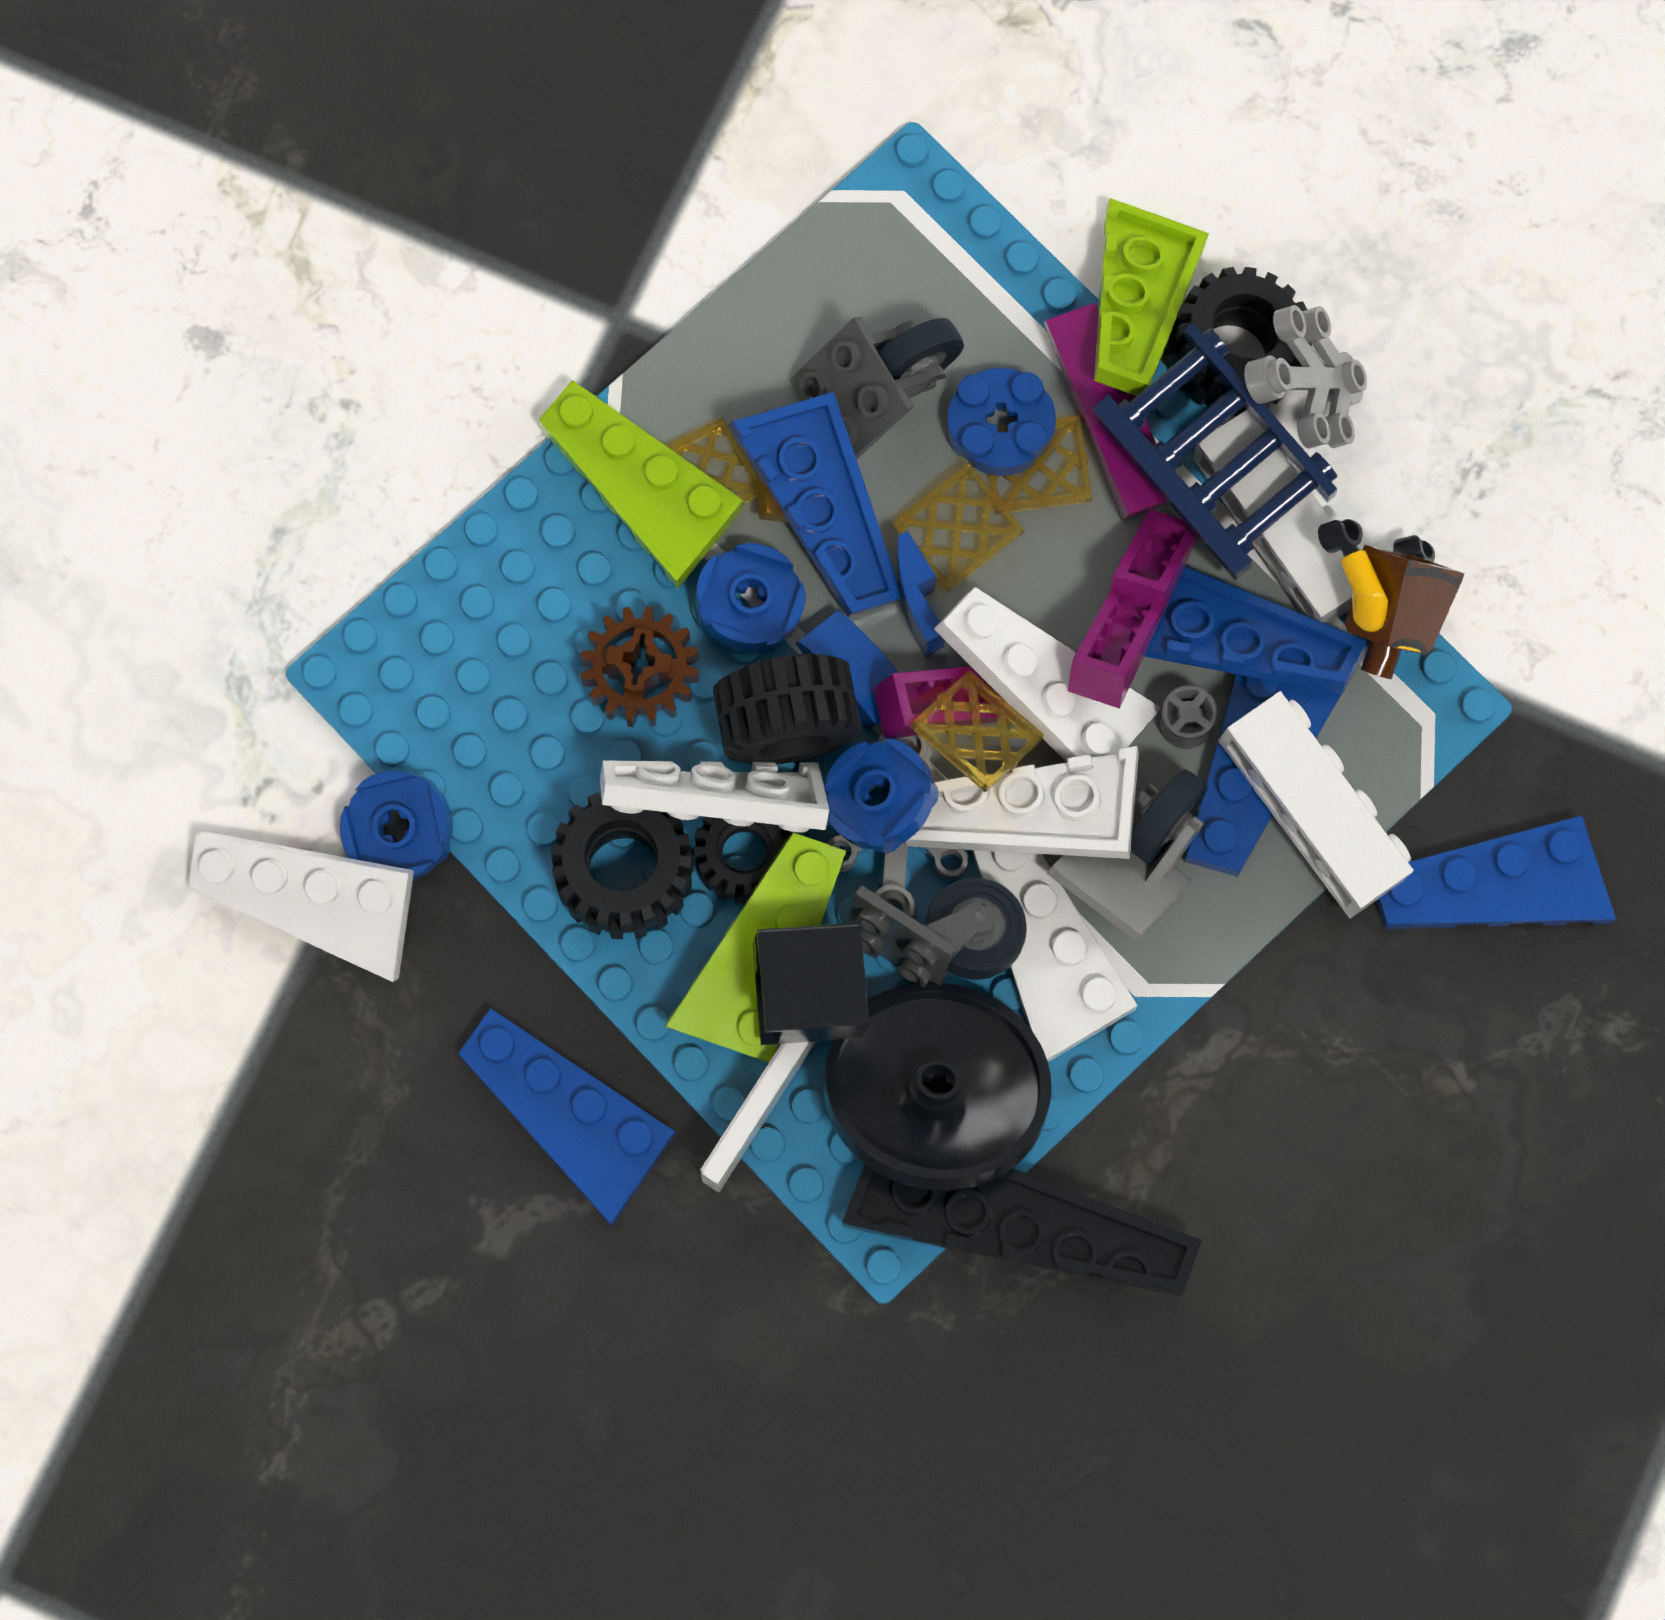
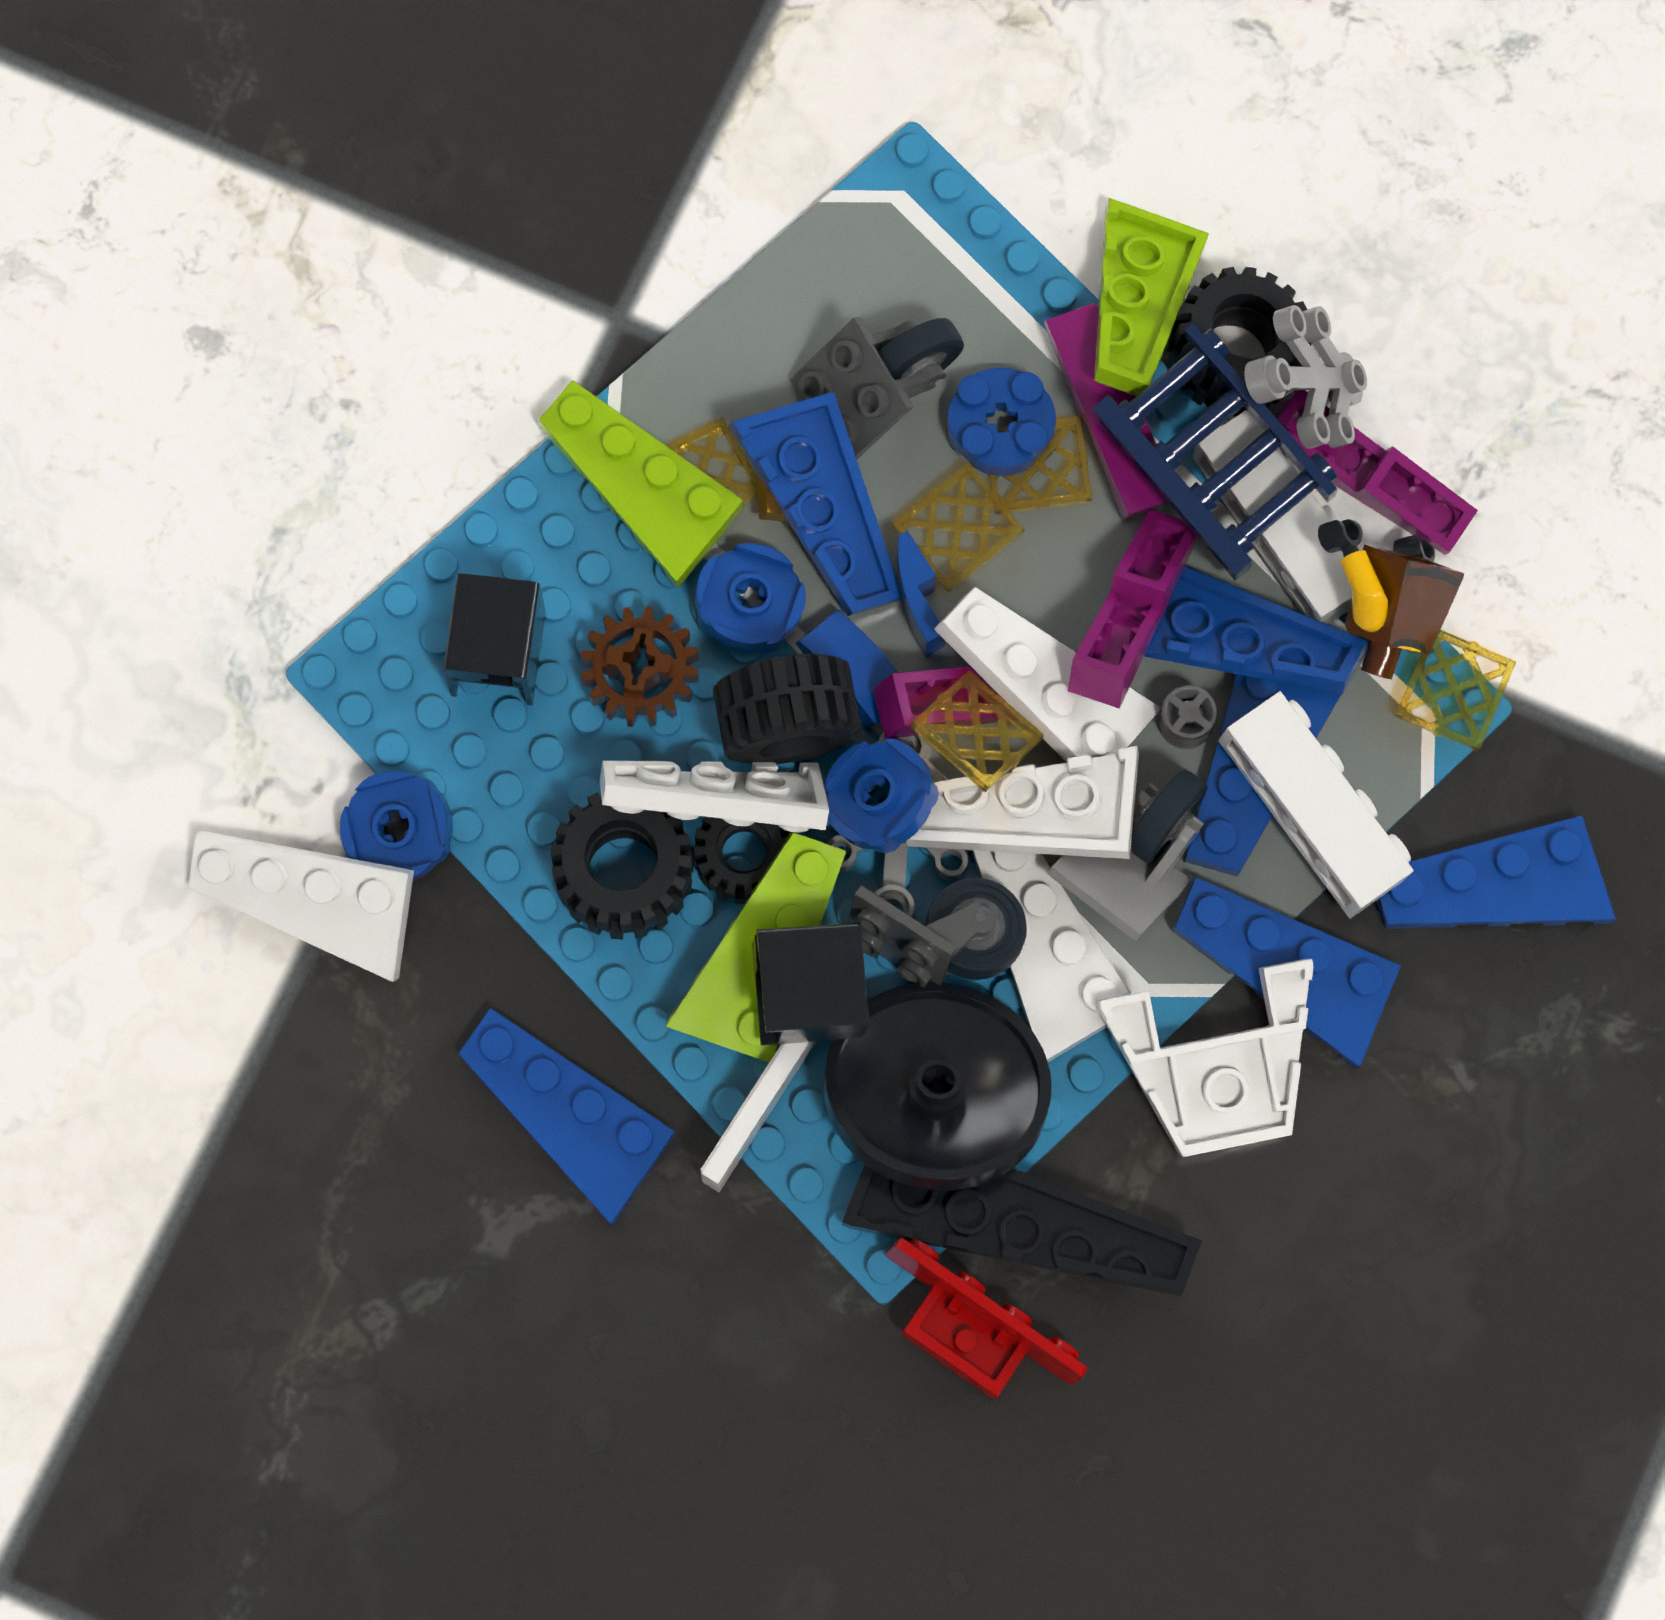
(495, 633): none -> black piece
(972, 1331): none -> red bracket
(1222, 1086): none -> white wing
(1346, 983): none -> blue wing
(1388, 482): none -> magenta slope
(1439, 727): none -> clear yellow window

